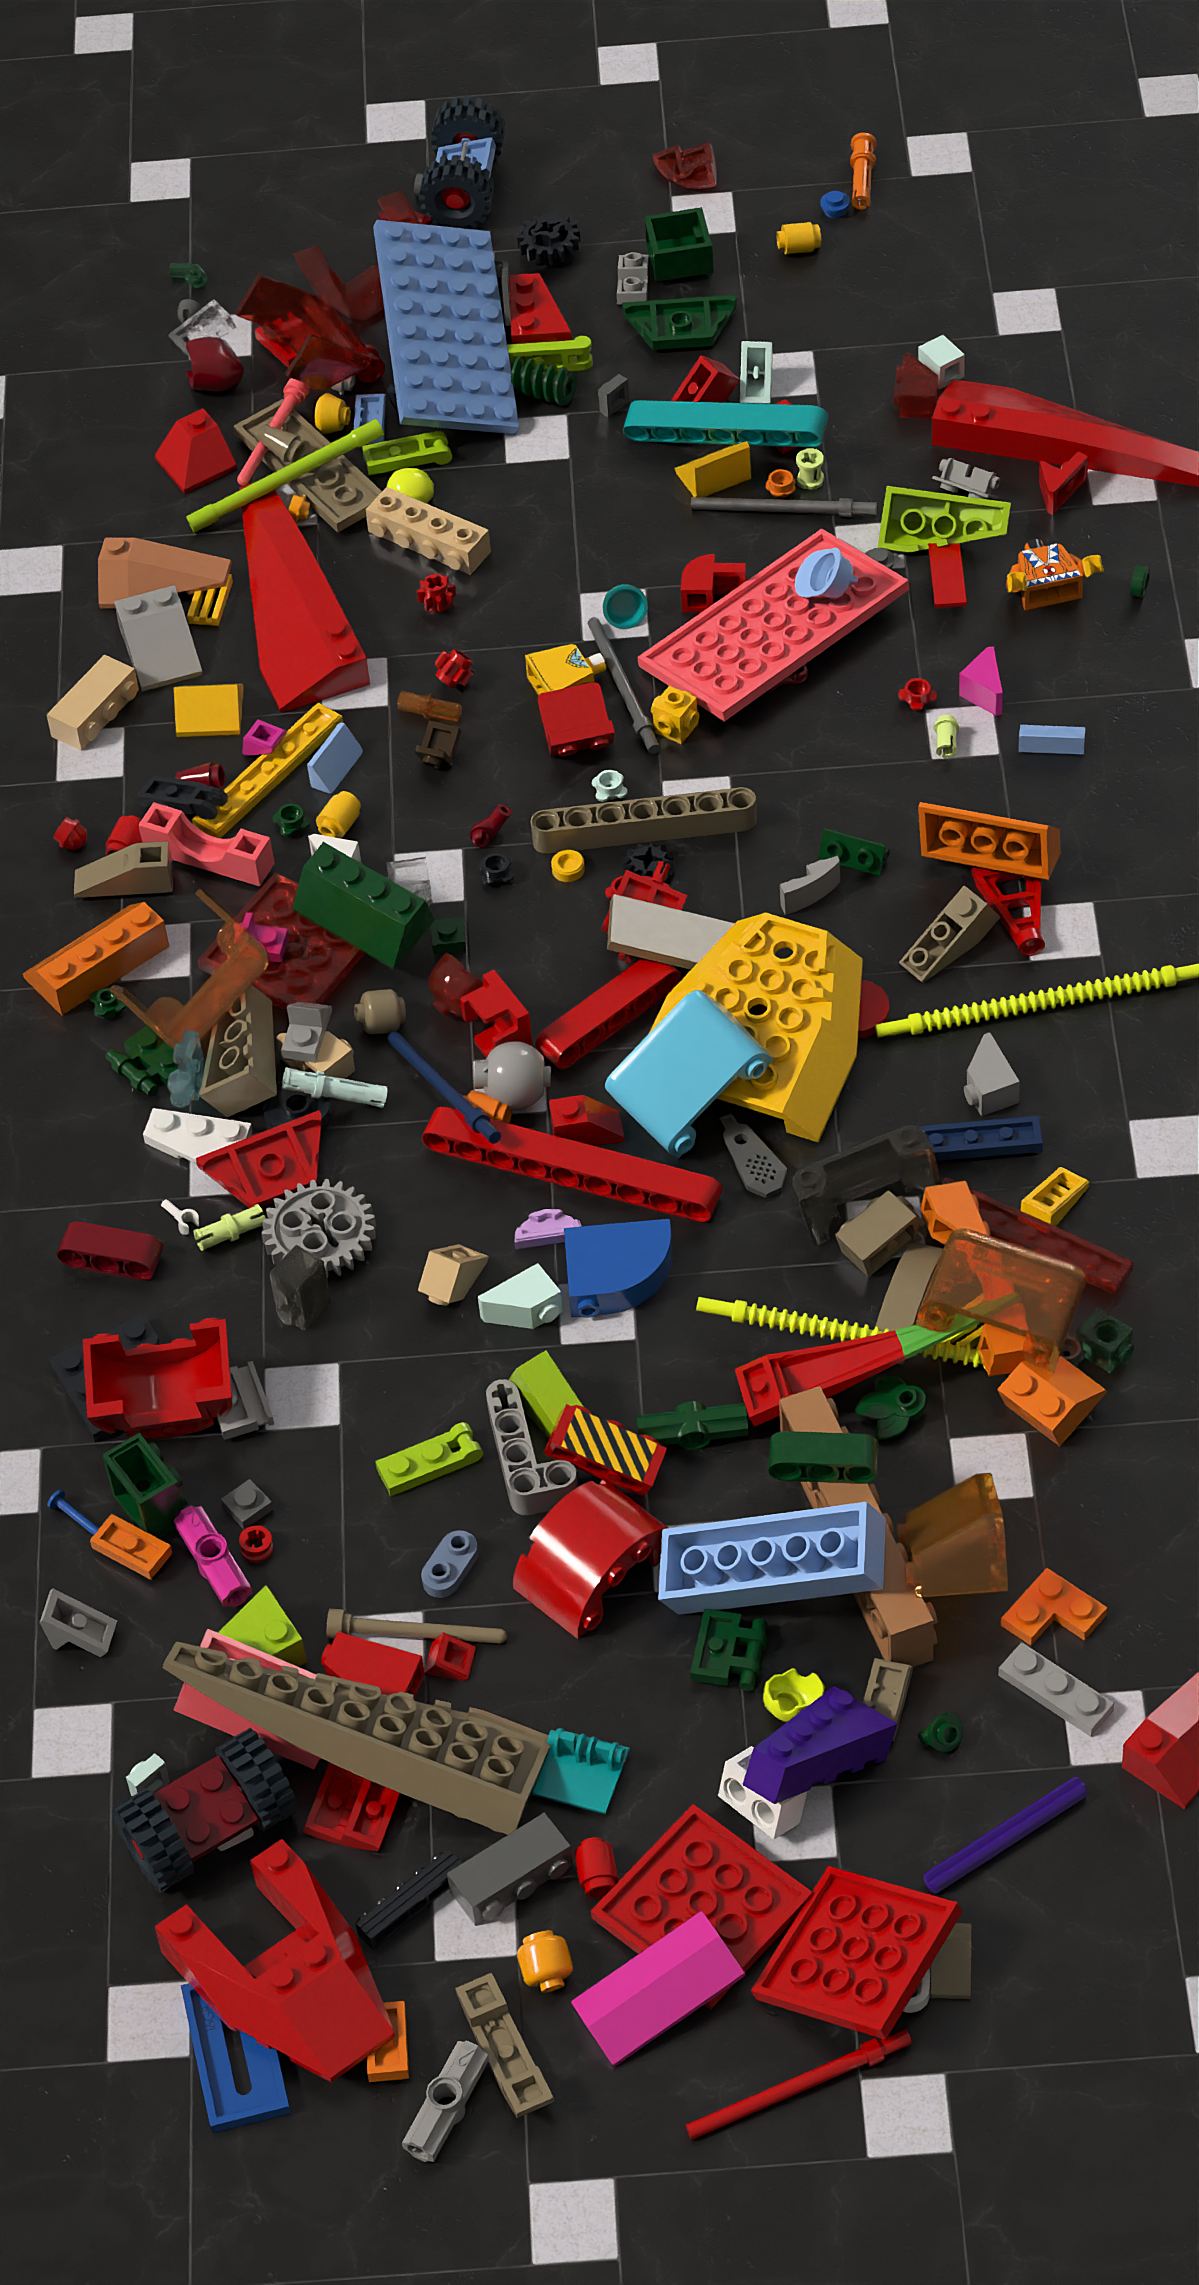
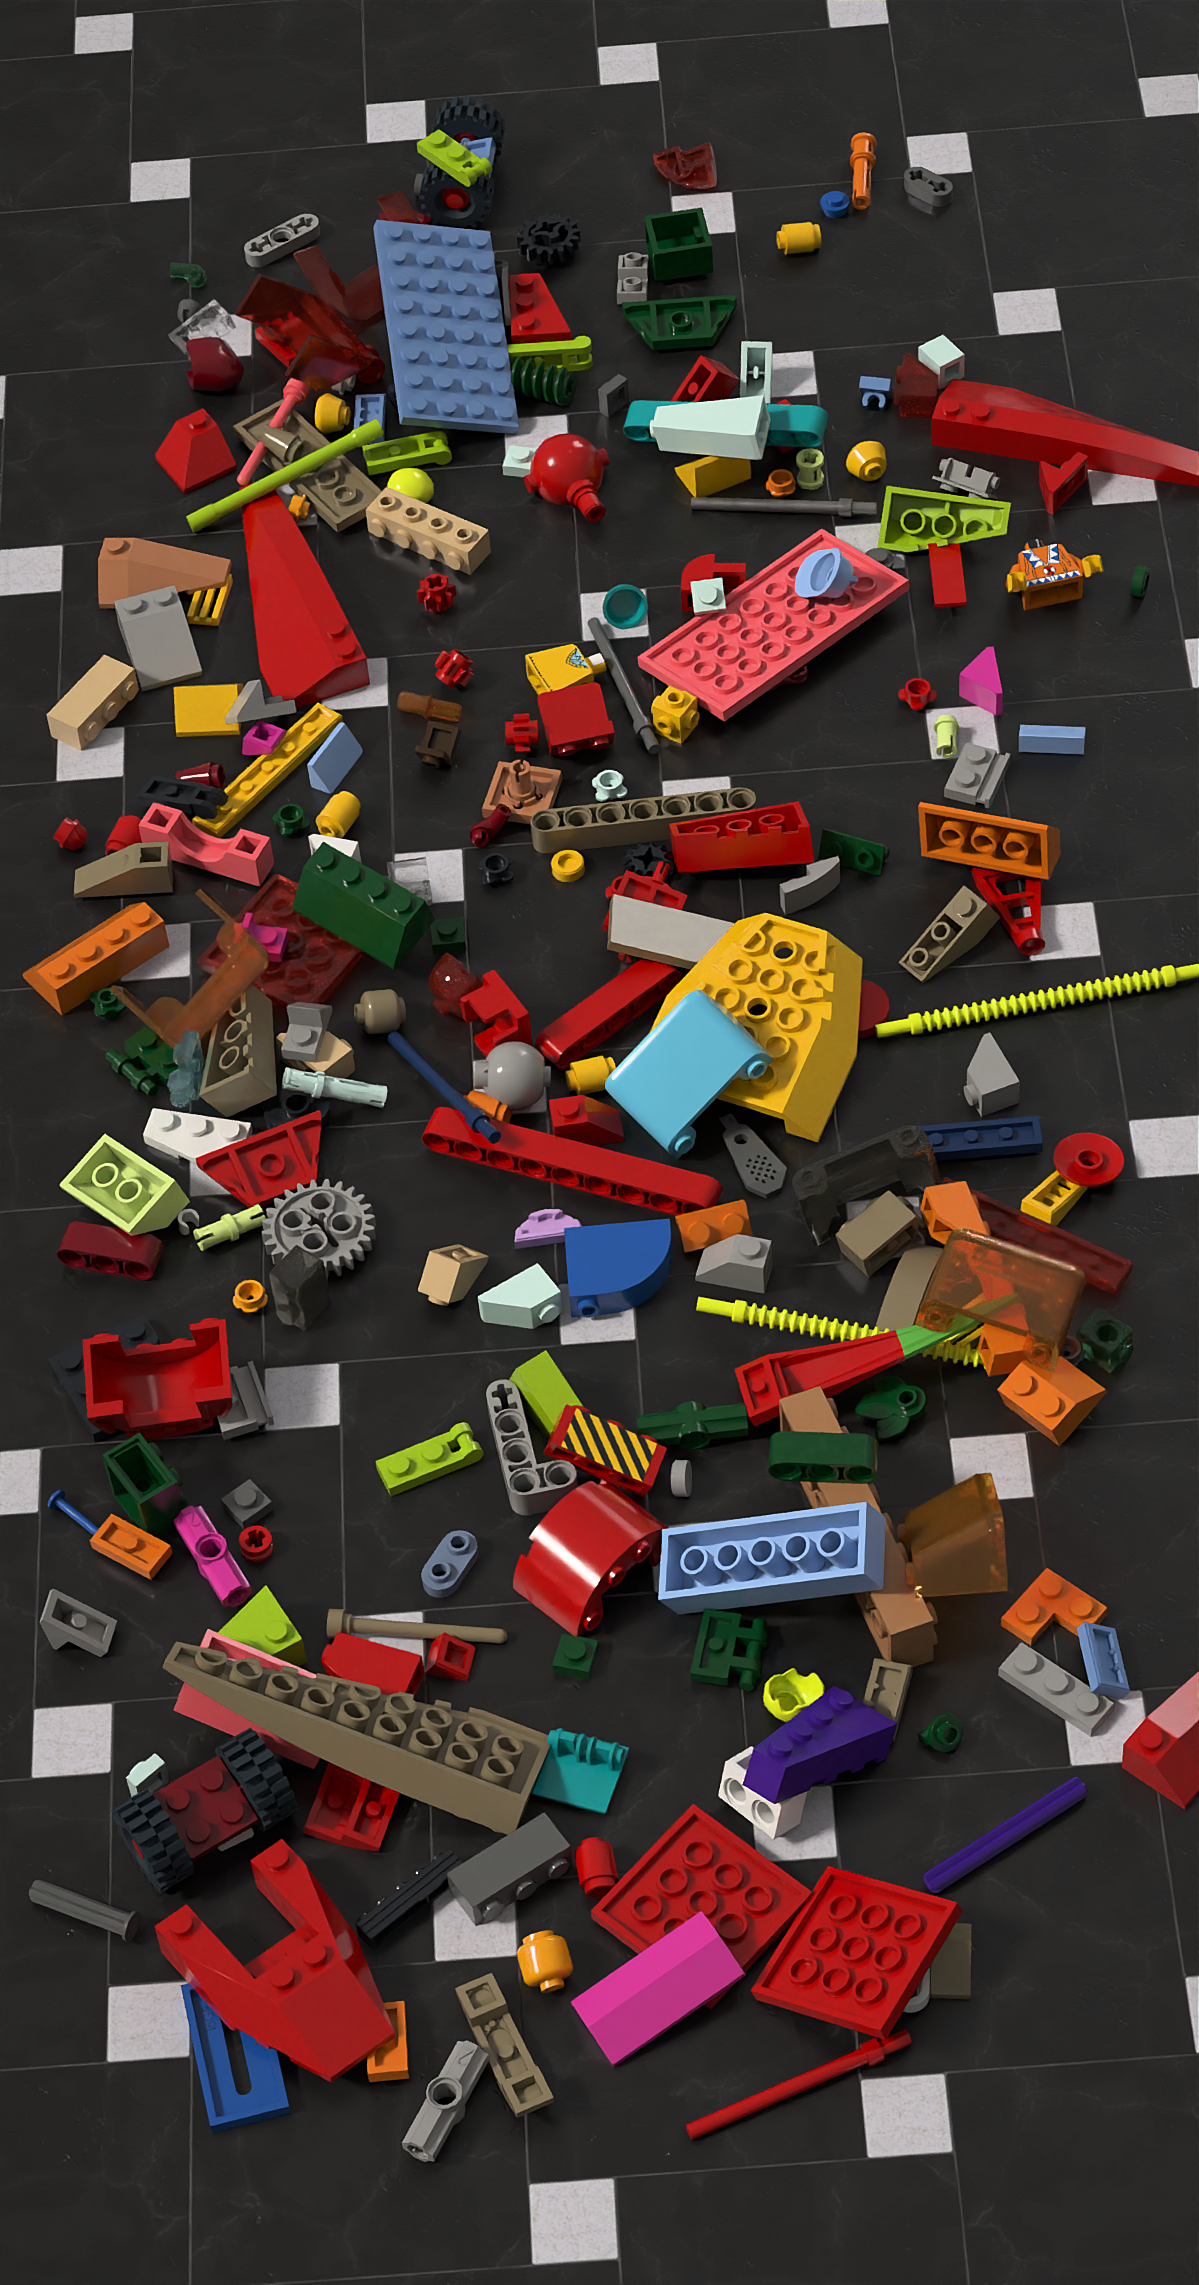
(86, 1909): none -> dark grey axle
(125, 1188): none -> yellowish green slope
(246, 1290): none -> light orange plate
(253, 706): none -> light grey slope
(298, 230): none -> light grey beam
(453, 158): none -> lime plate
(518, 461): none -> light aqua plate
(520, 787): none -> nougat plate
(522, 732): none -> red gear
(569, 472): none -> red piece
(575, 1656): none -> dark green plate
(589, 1074): none -> yellow brick
(681, 1478): none -> light grey tile
(708, 596): none -> light aqua plate
(713, 1225): none -> orange plate
(714, 427): none -> light aqua slope
(737, 1263): none -> light grey slope
(743, 839): none -> red wedge
(867, 460): none -> yellow cone
(875, 388): none -> medium blue tile
(928, 186): none -> dark grey beam
(977, 775): none -> light grey plate
(1088, 1159): none -> red dish
(1103, 1660): none -> medium blue plate

